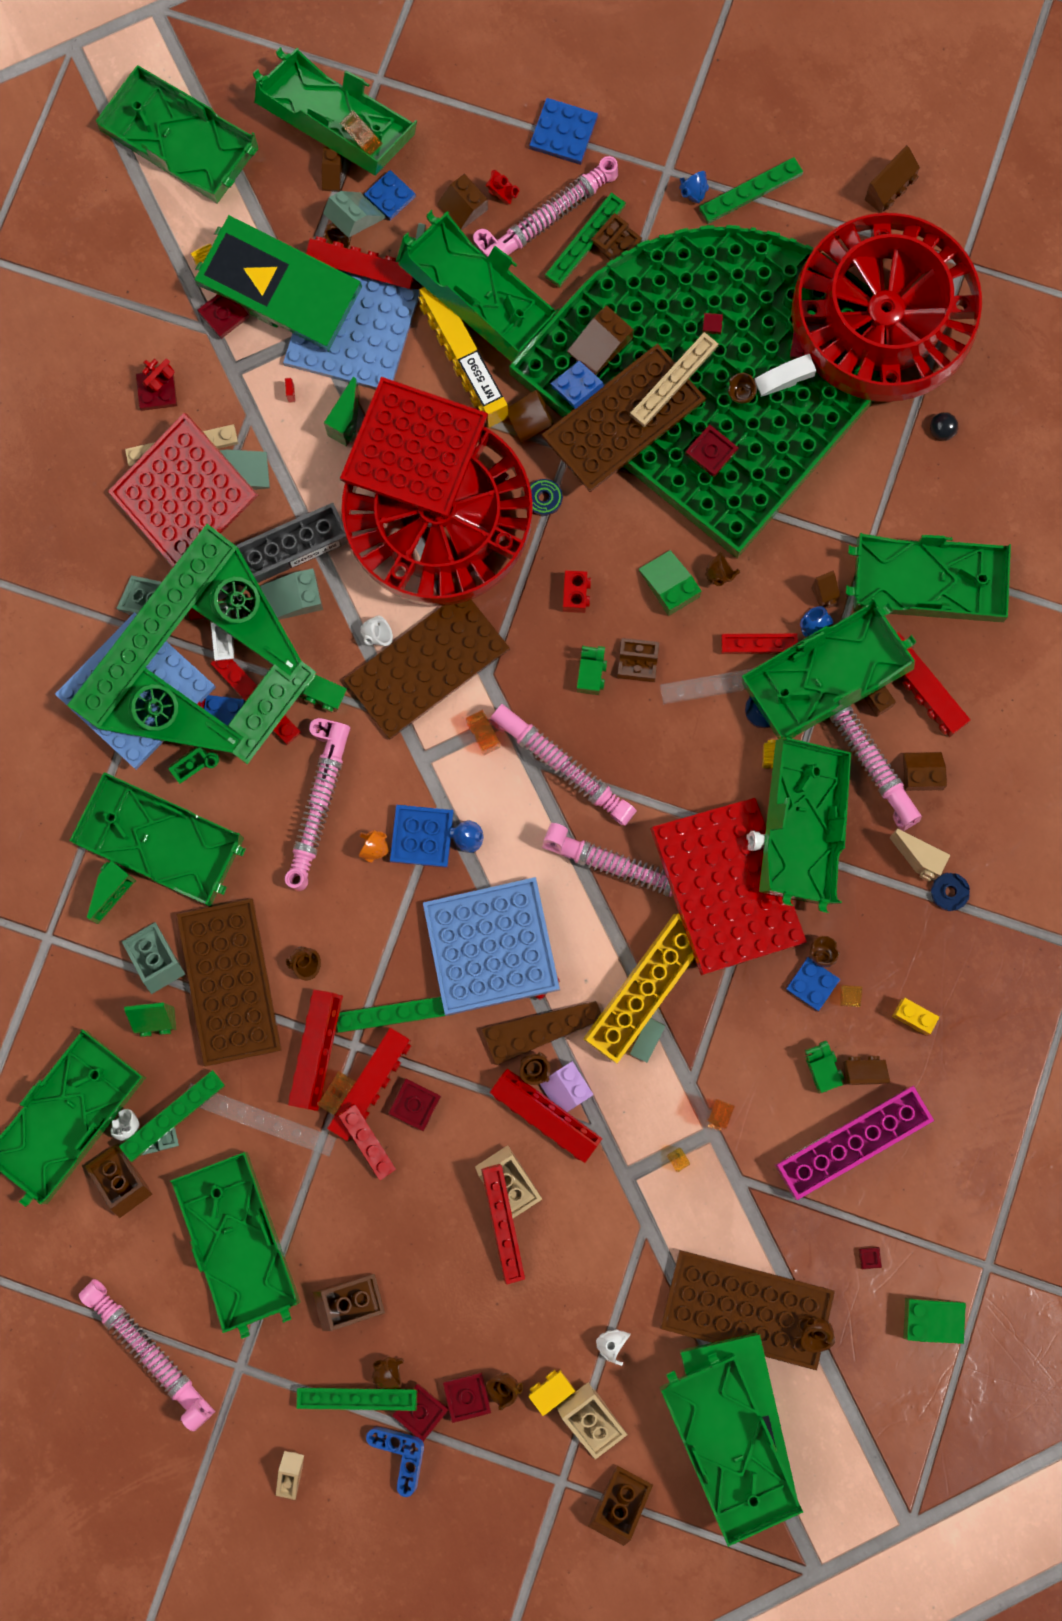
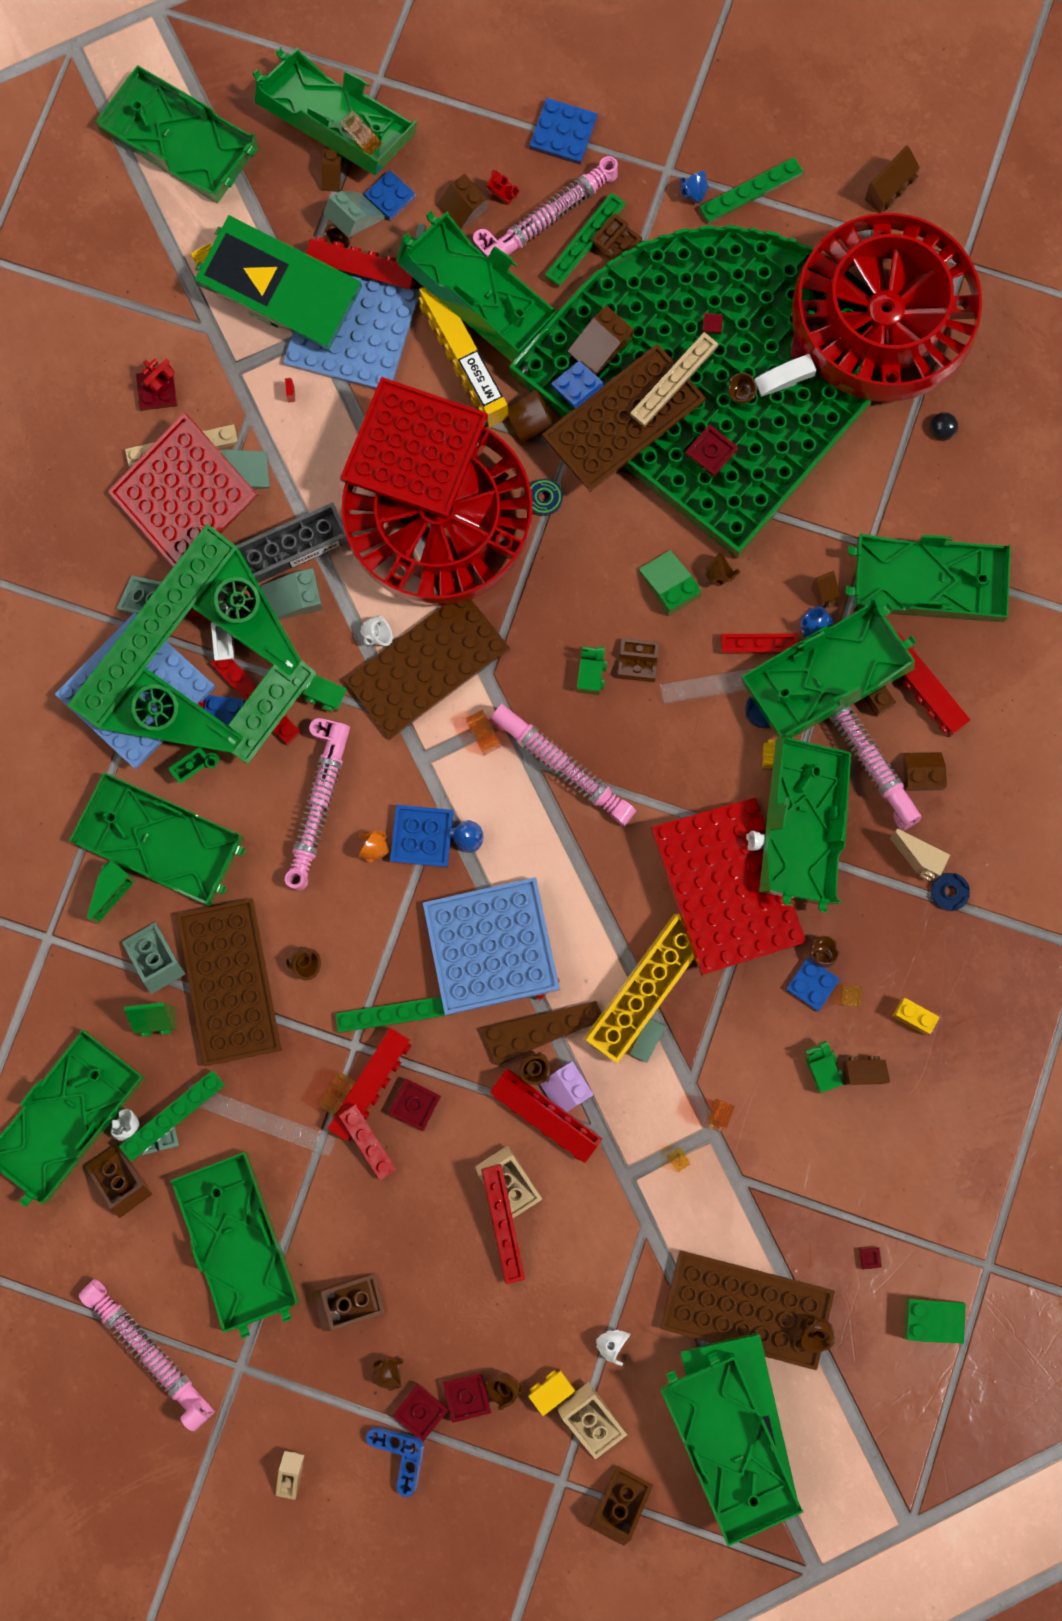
(223, 315): dark red plate -> none
(315, 1050): red brick -> none
(342, 420): green slope -> none
(357, 1399): green plate -> none
(572, 591): red brick -> none
(583, 853): bright pink piece -> none
(854, 1142): dark pink brick -> none

